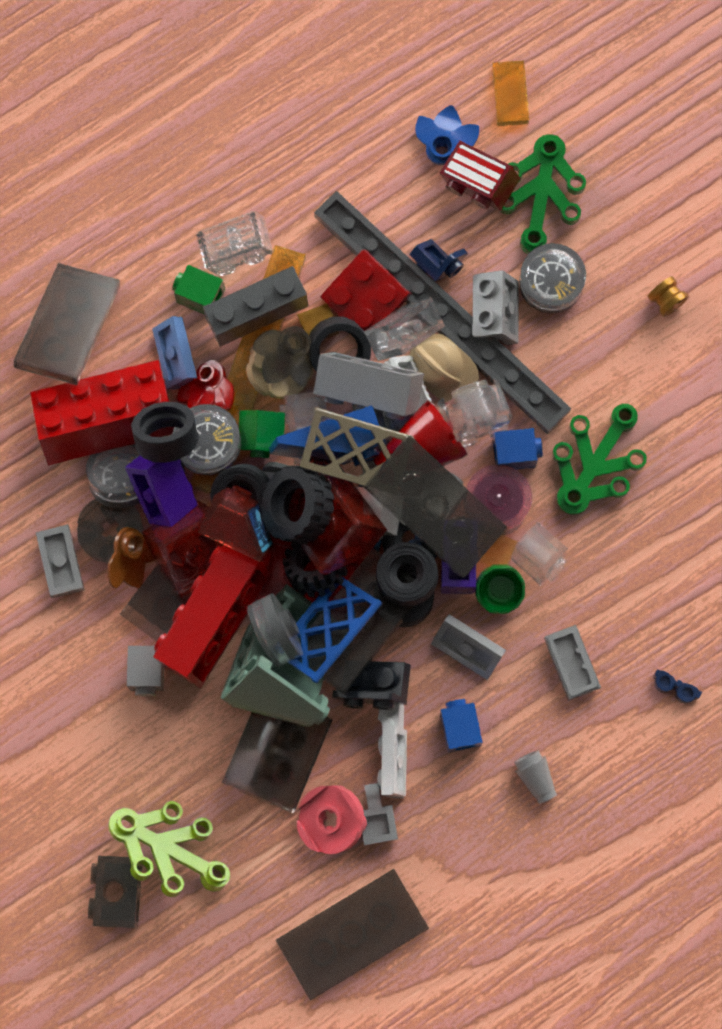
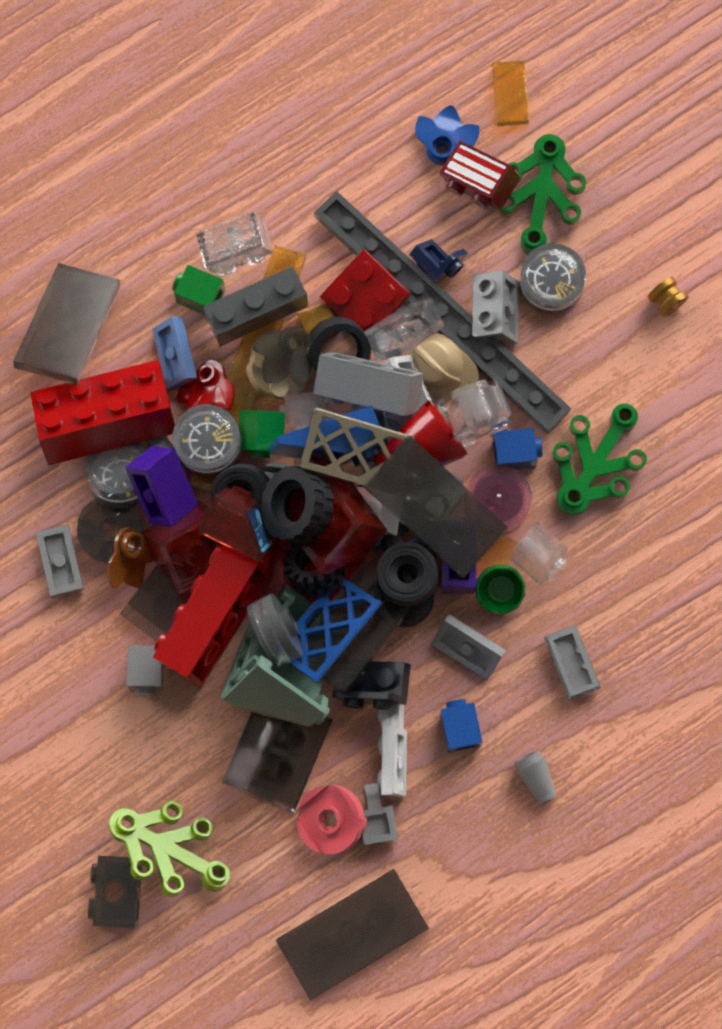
(169, 447): black tyre -> none
(684, 692): dark blue piece -> none

